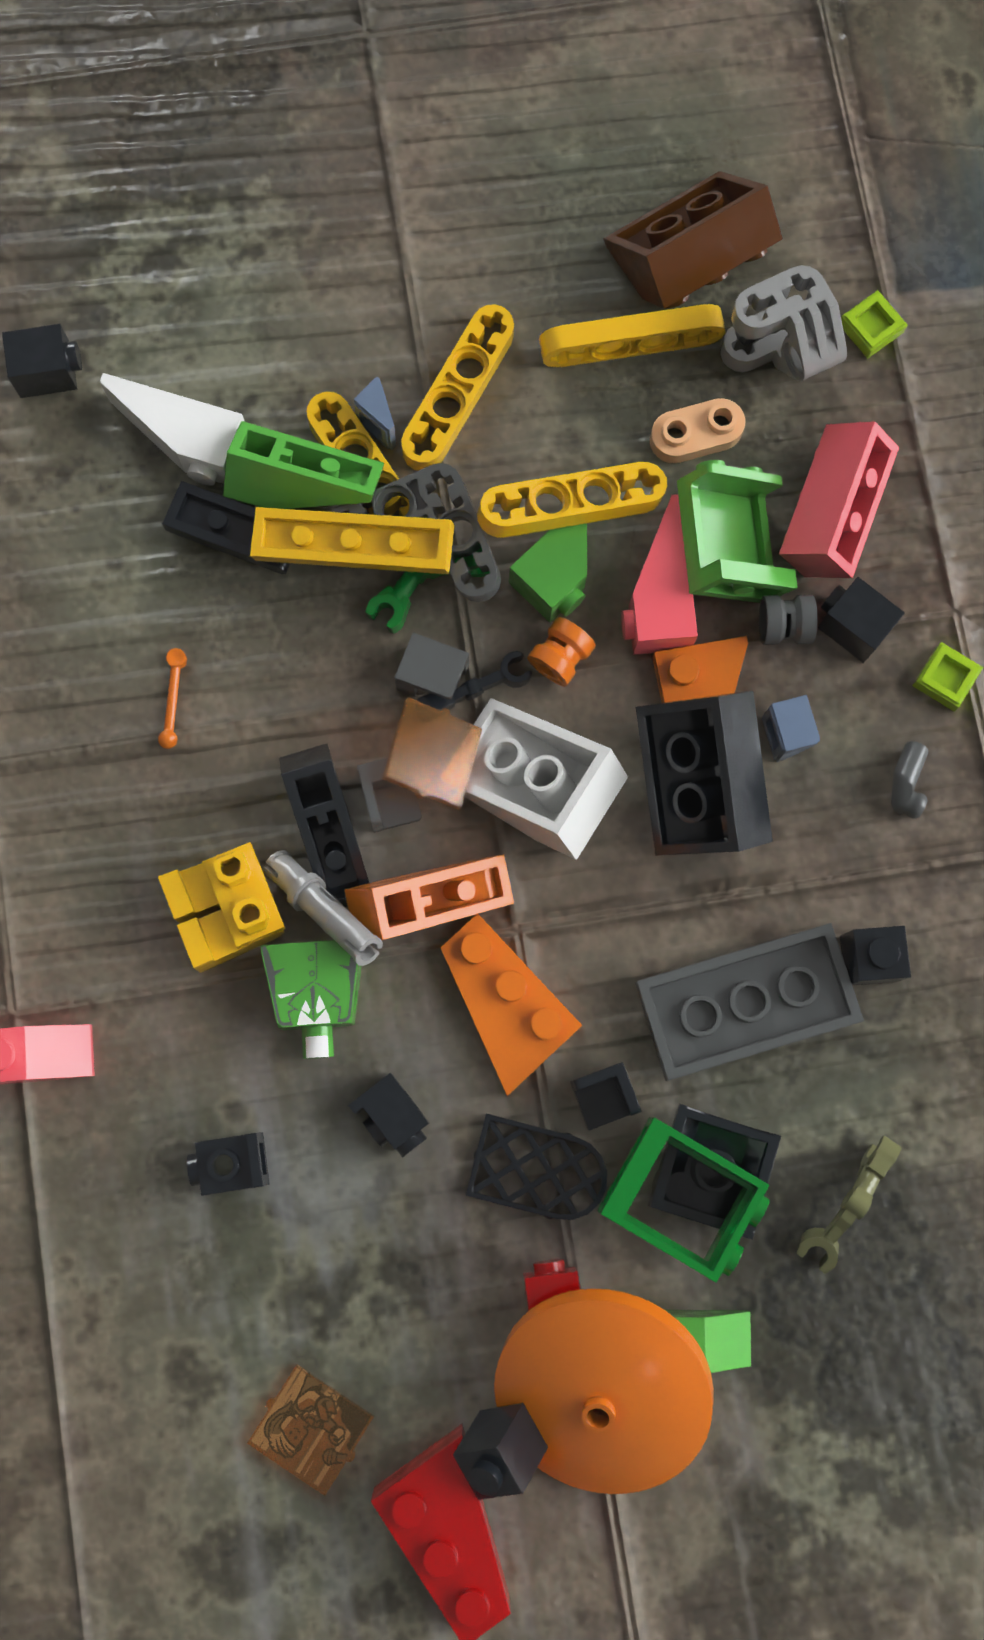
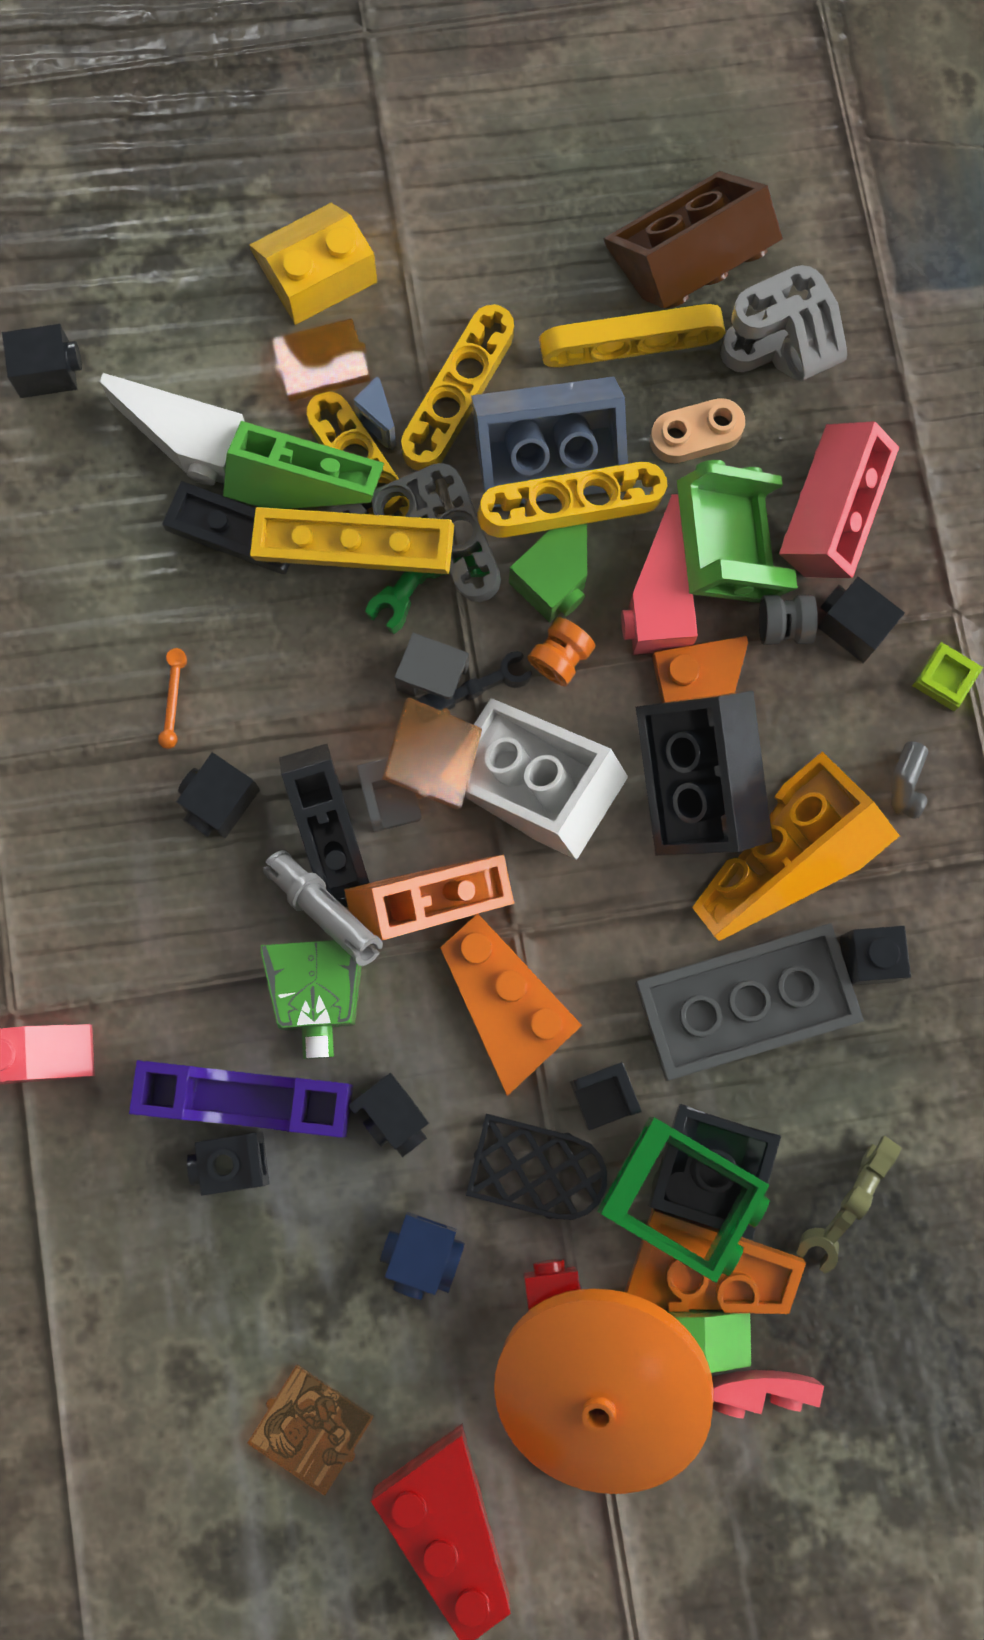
(215, 796): none -> black brick
(240, 892): yellow hips -> none
(241, 1099): none -> dark purple arch
(316, 261): none -> yellow slope
(321, 359): none -> clear orange piece
(422, 1256): none -> dark blue brick
(500, 1451): black brick -> none
(550, 432): none -> sand blue slope
(747, 1391): none -> coral slope
(759, 1284): none -> orange wing
(790, 727): sand blue slope -> none
(819, 835): none -> light orange wedge
(873, 324): lime tile -> none

